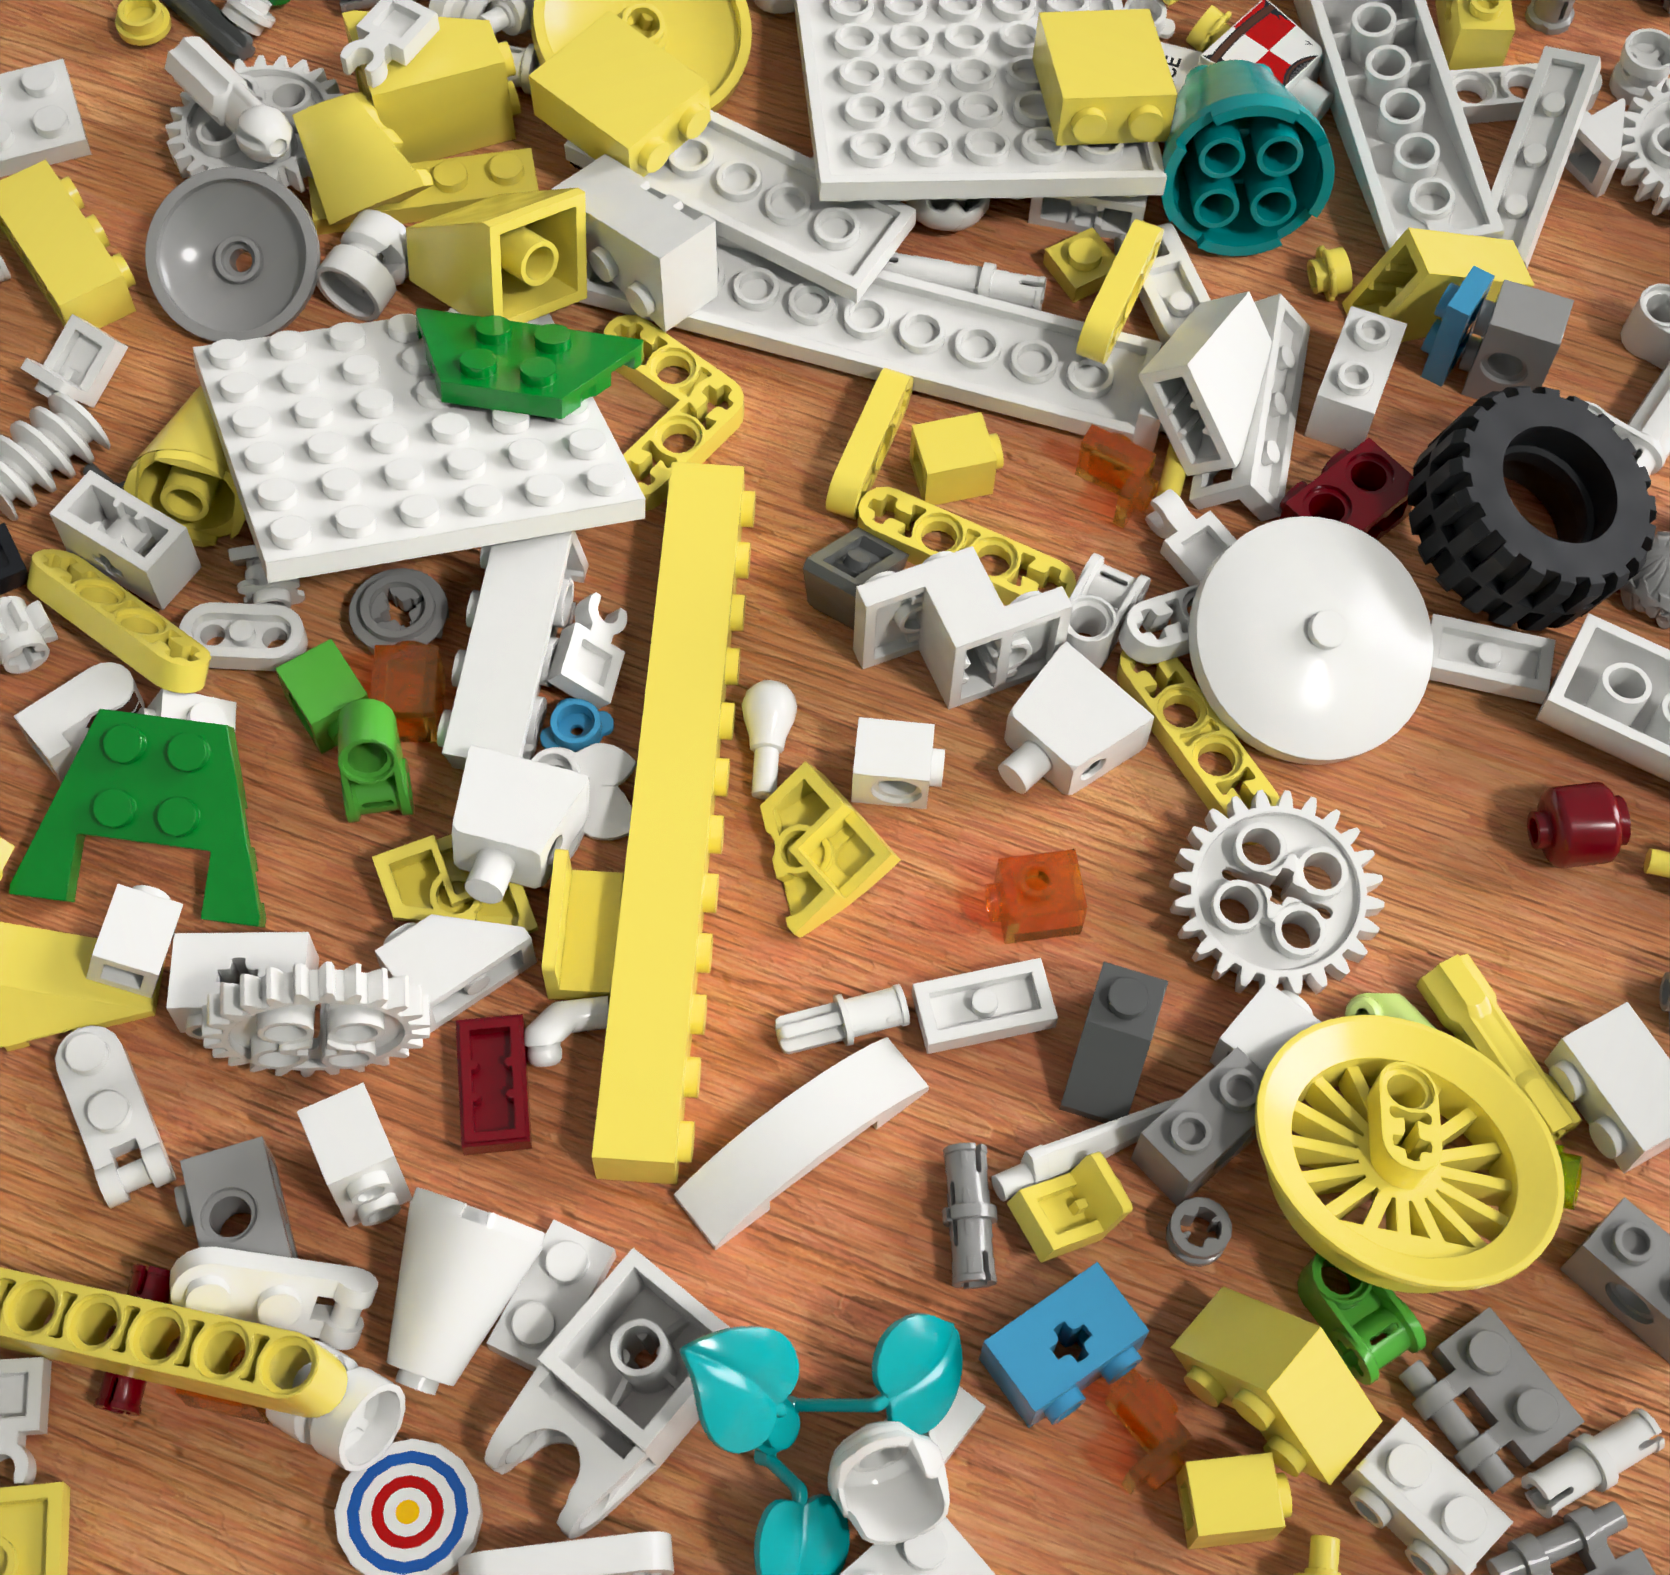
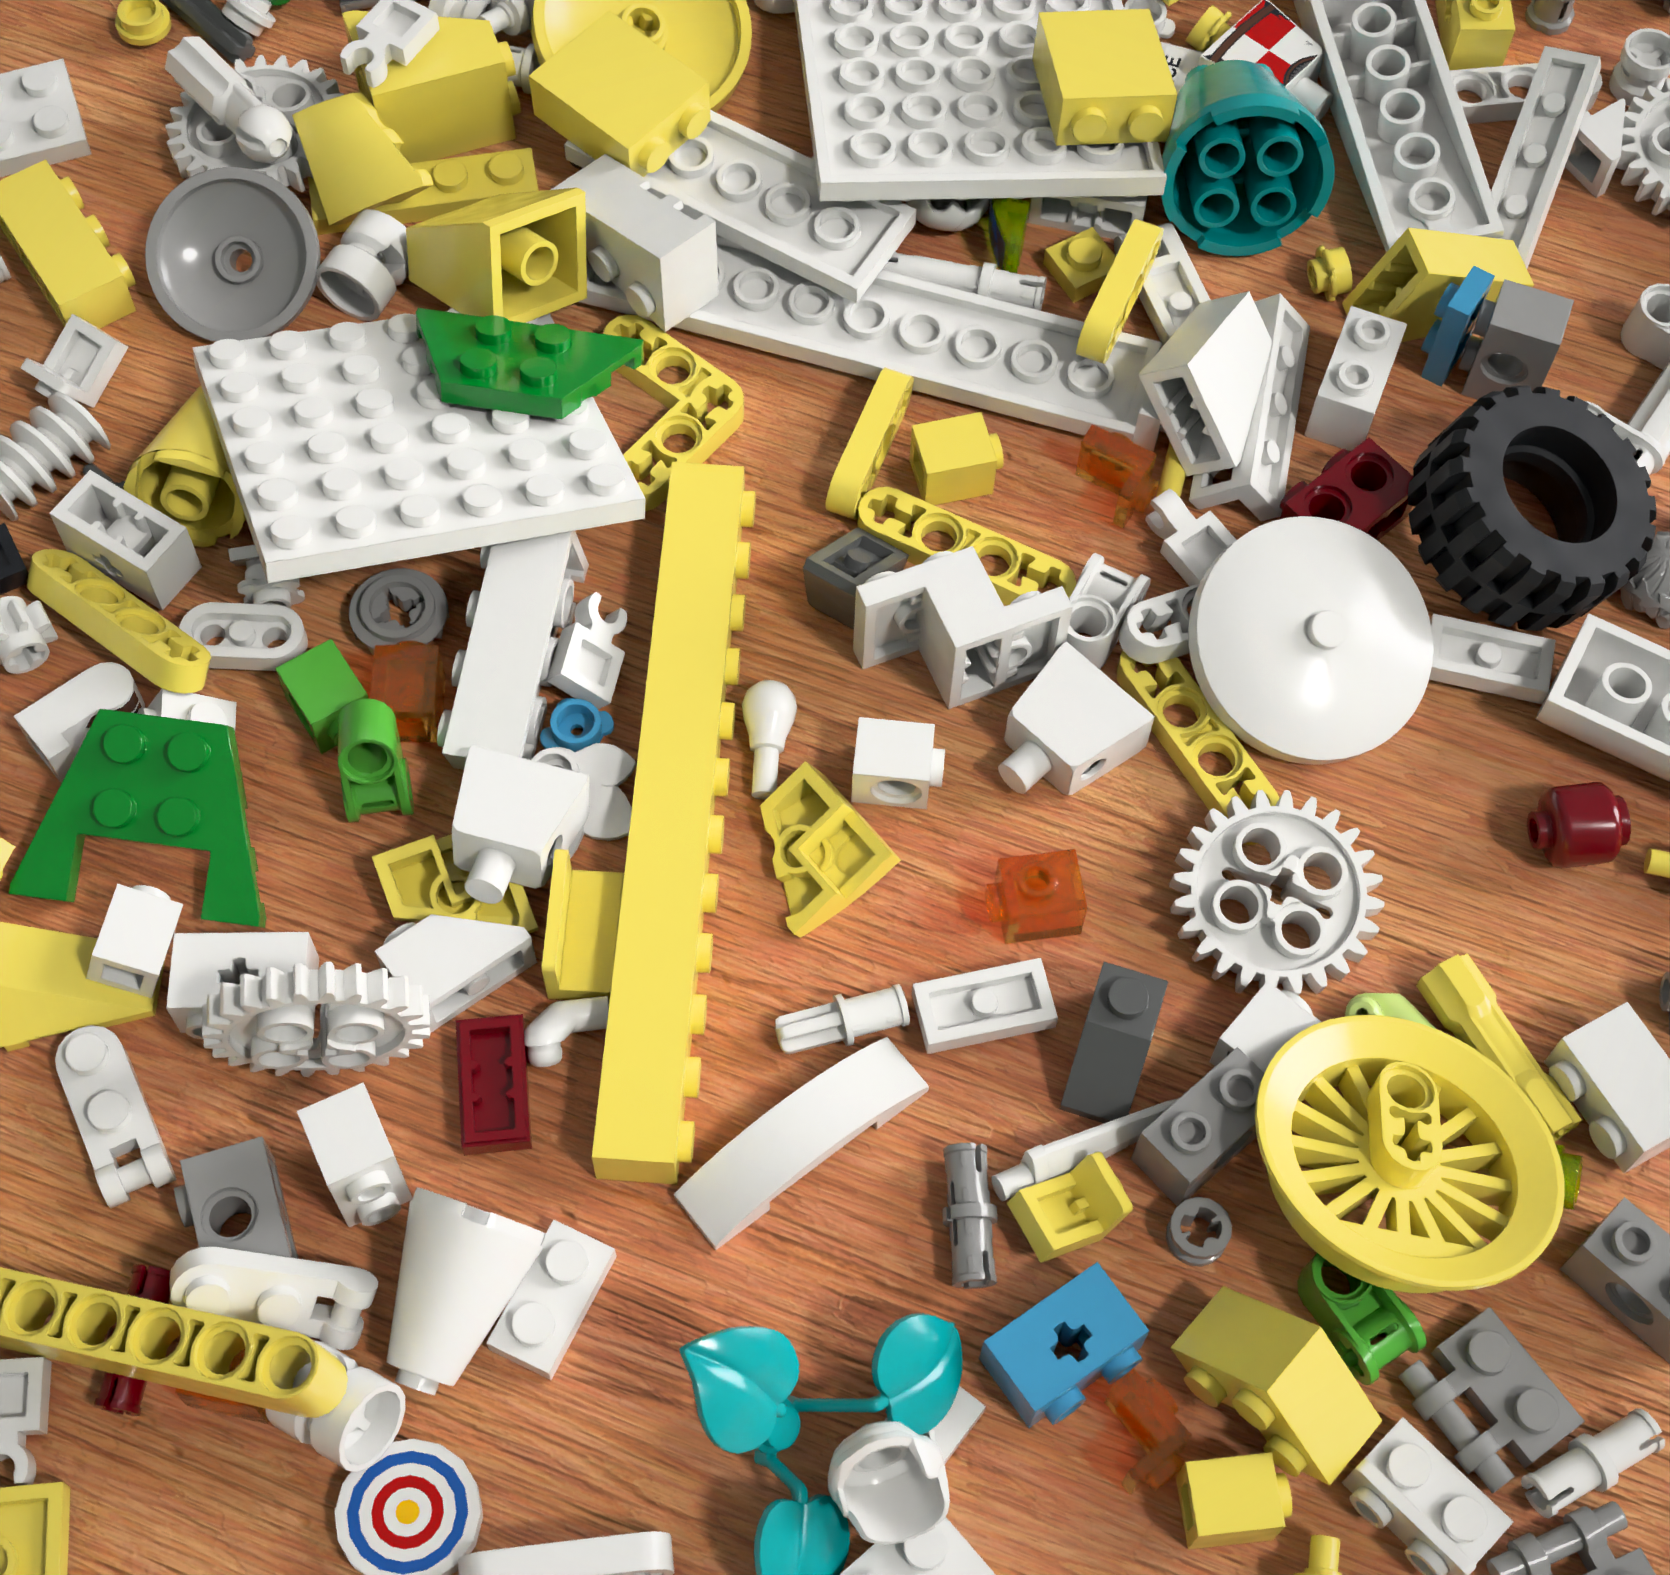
(600, 1399): white brick -> none
(1007, 231): none -> clear neon green slope

